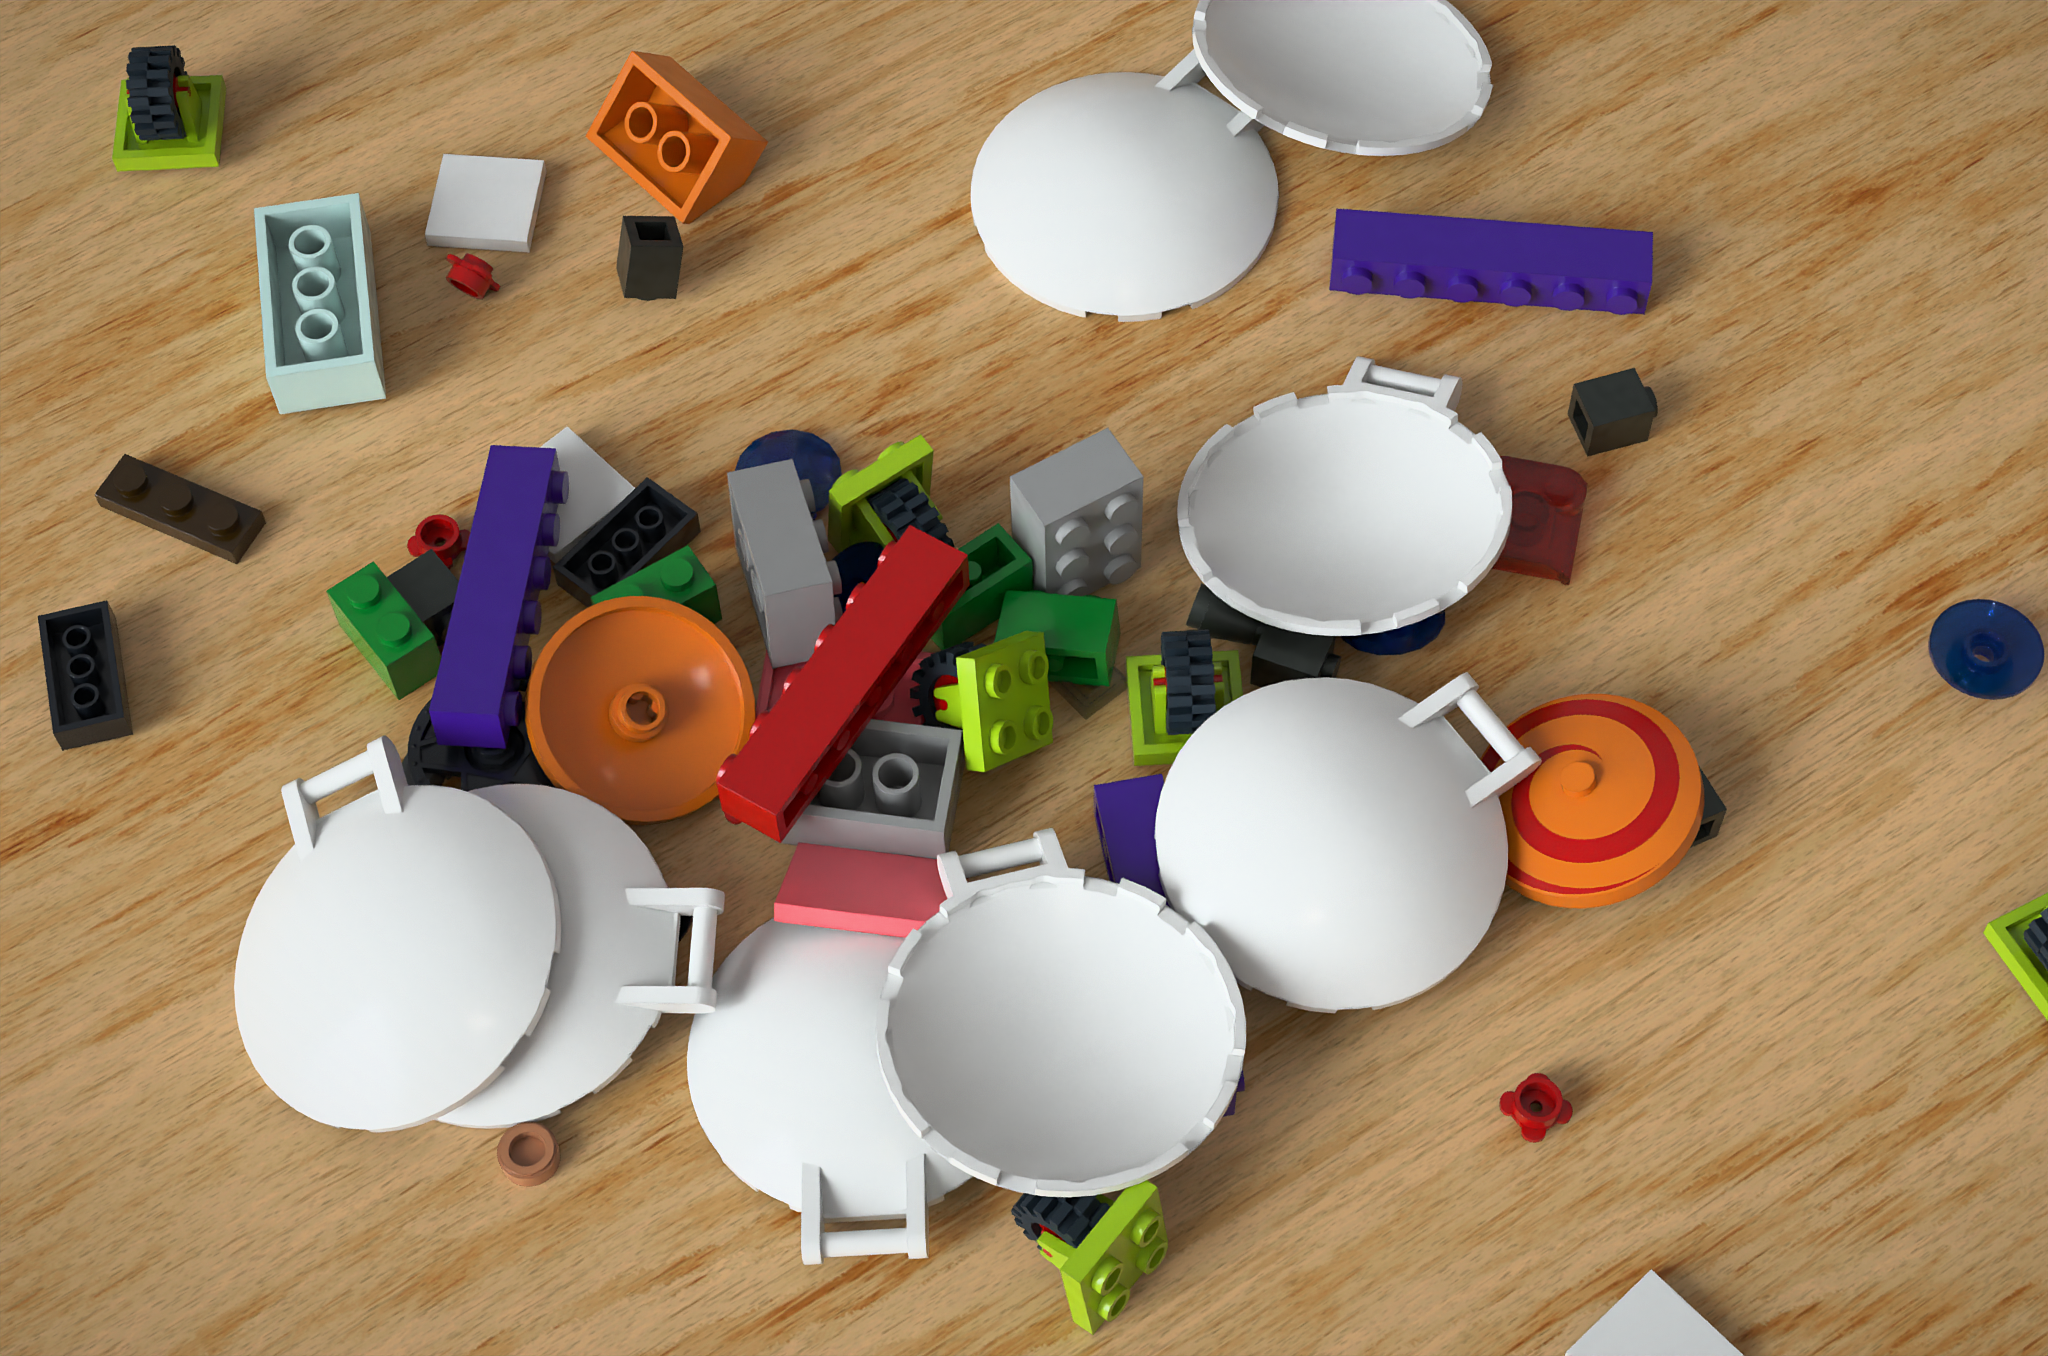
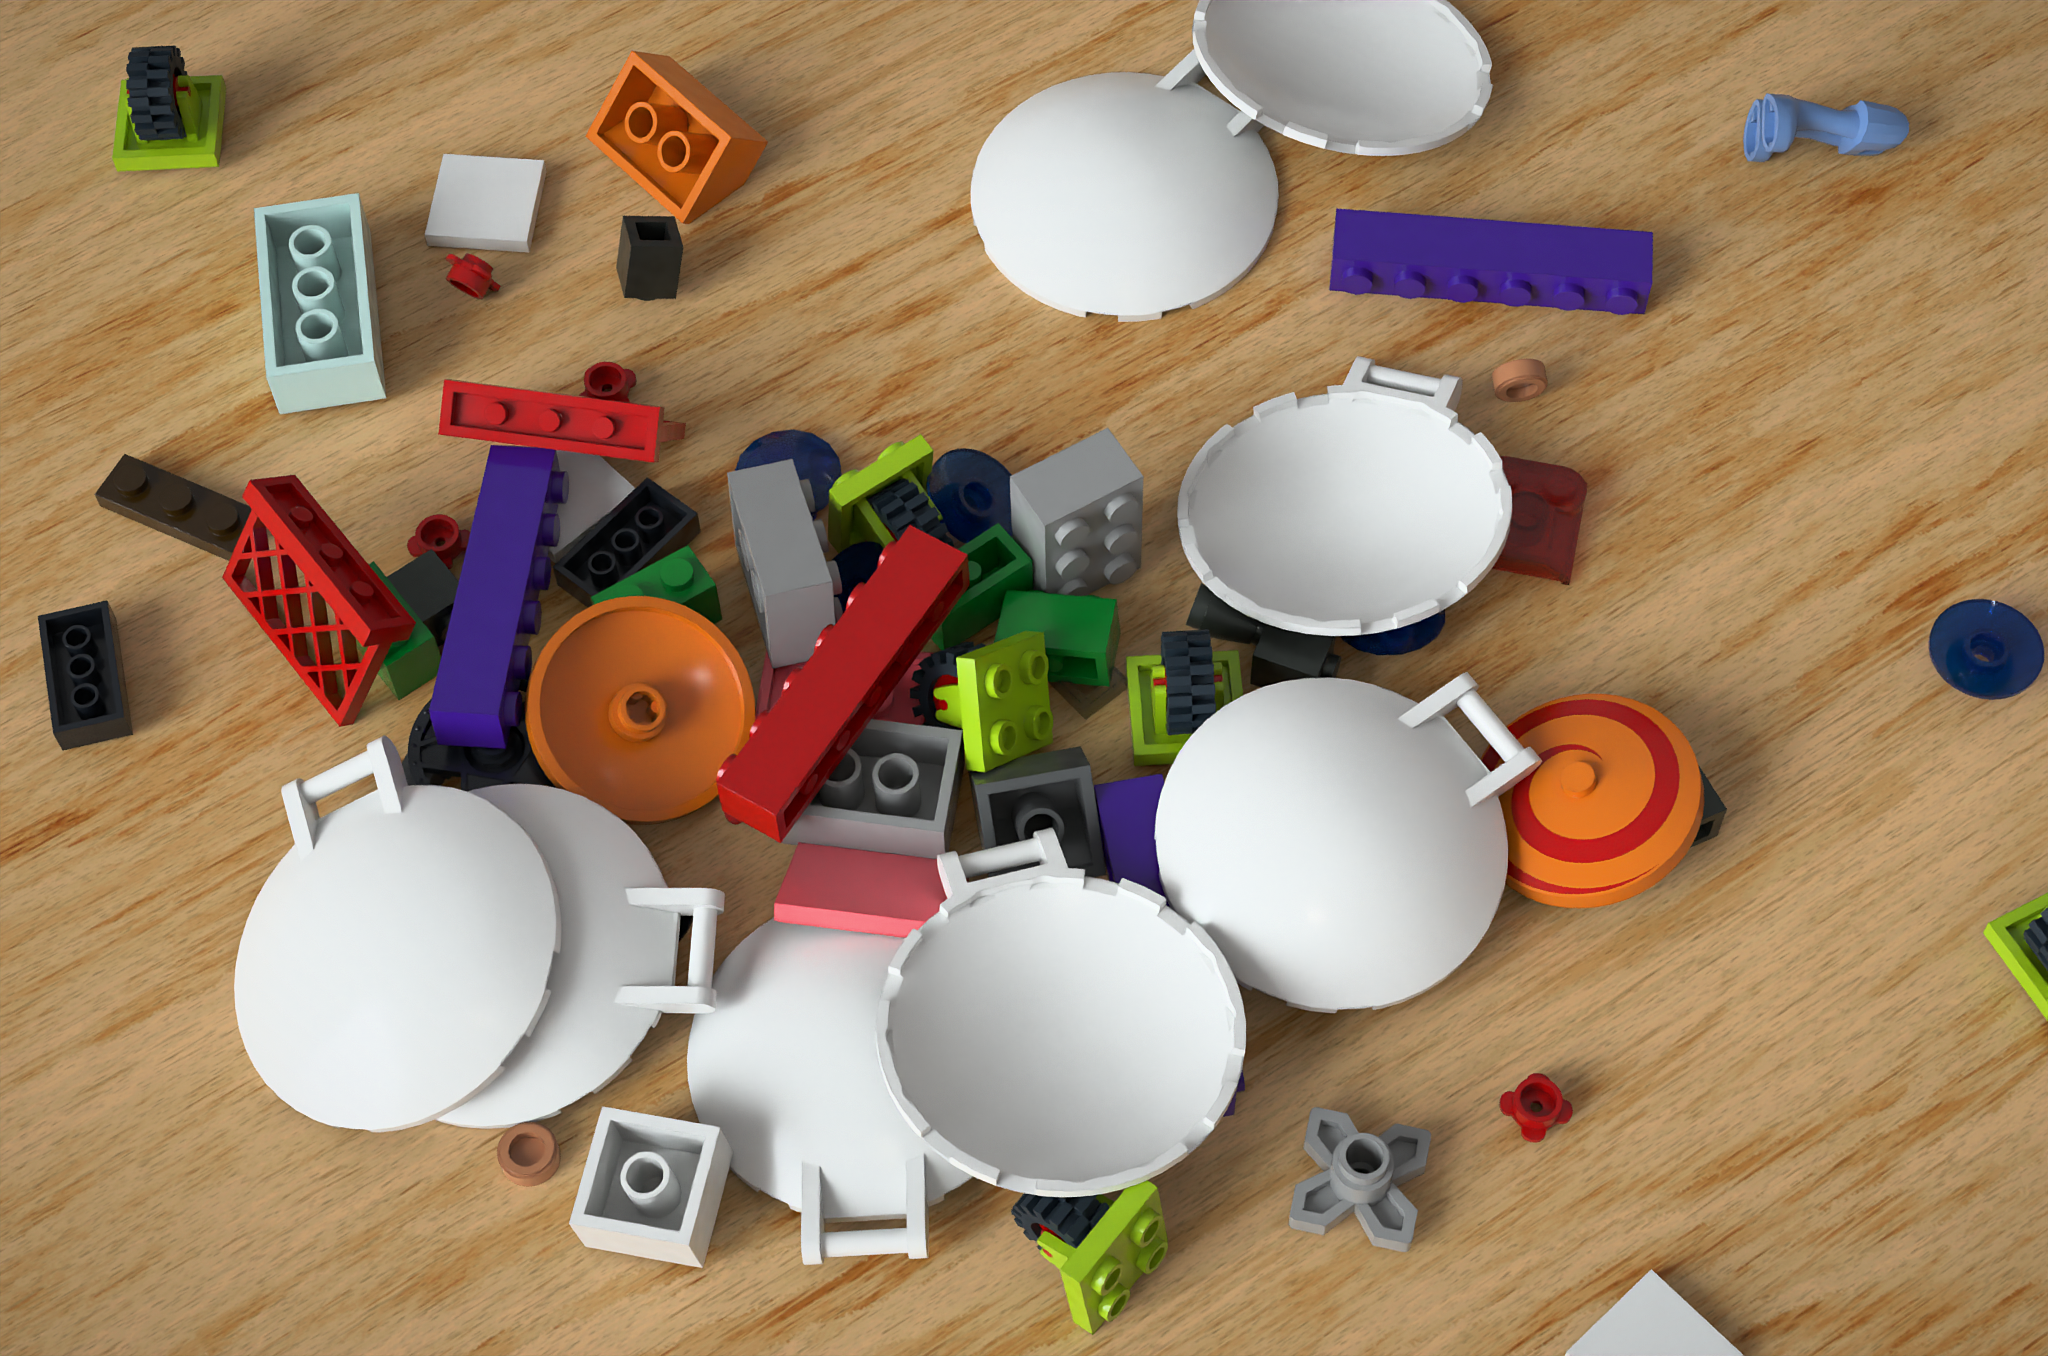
(332, 575): none -> red fence
(555, 421): none -> red fence
(608, 376): none -> red plate
(651, 1187): none -> white brick
(970, 493): none -> clear blue dish
(1038, 795): none -> dark grey slope
(1360, 1178): none -> light grey plant
(1519, 380): none -> nougat tile
(1612, 411): pearl dark grey brick -> none
(1855, 130): none -> medium blue piece

